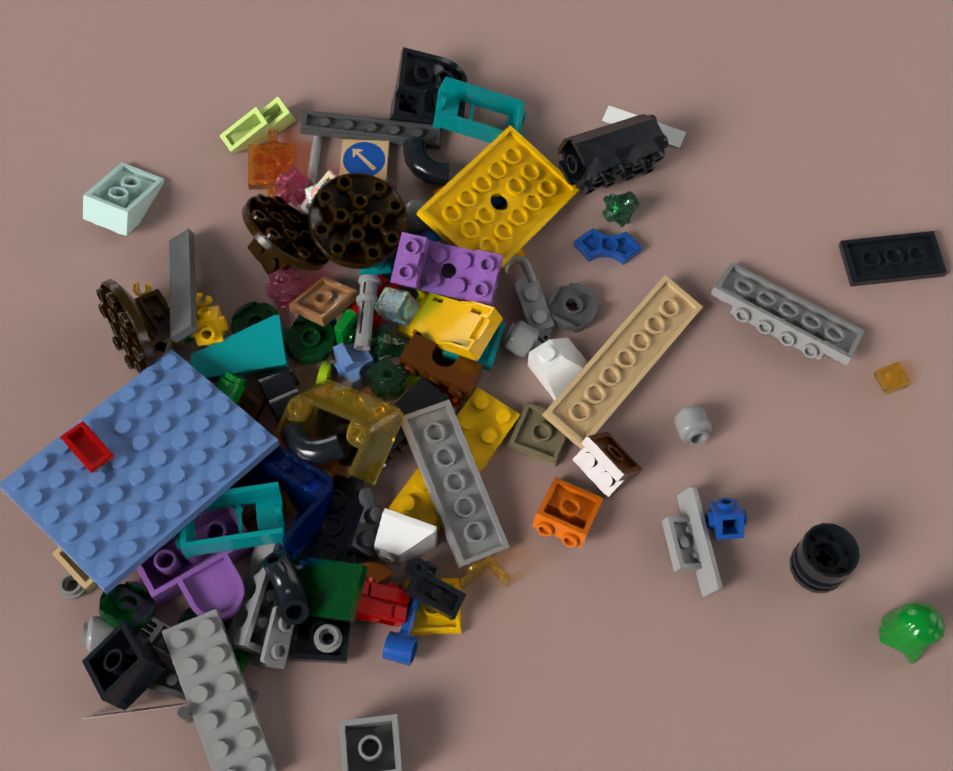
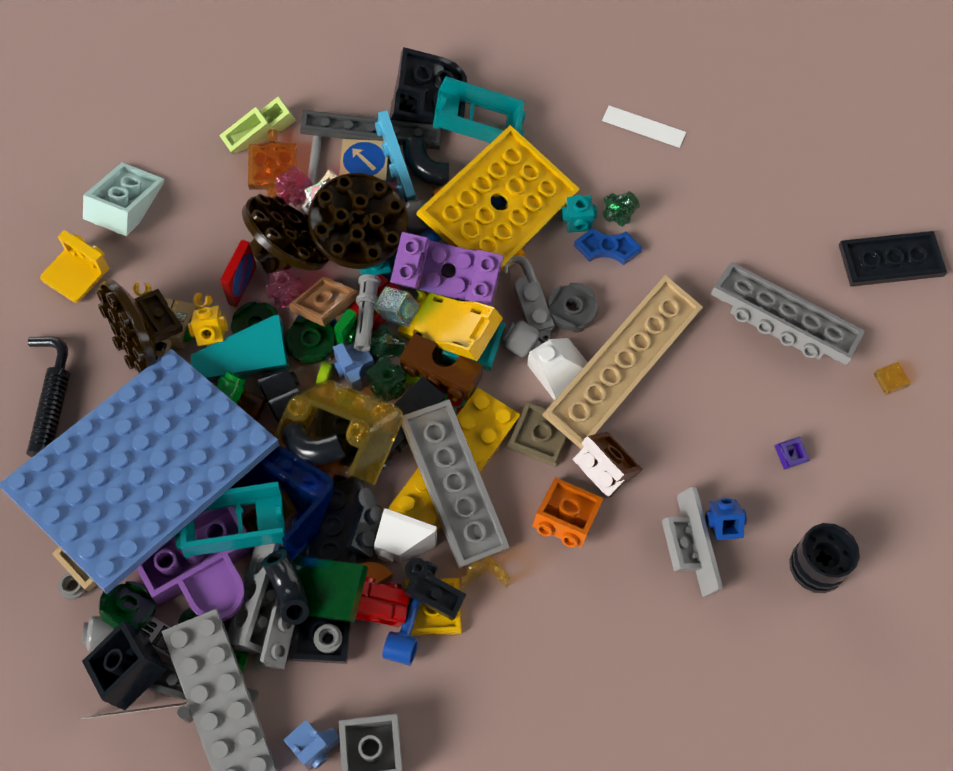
(51, 397): none -> black piece
(75, 268): none -> yellow bracket
(87, 447): red tile -> none
(182, 286): dark grey tile -> none
(238, 273): none -> red tile
(312, 745): none -> medium blue brick
(392, 150): none -> medium azure plate
(579, 213): none -> teal brick
(612, 151): black brick -> none
(693, 425): light grey head -> none
(791, 453): none -> dark purple tile
(912, 629): green hair -> none

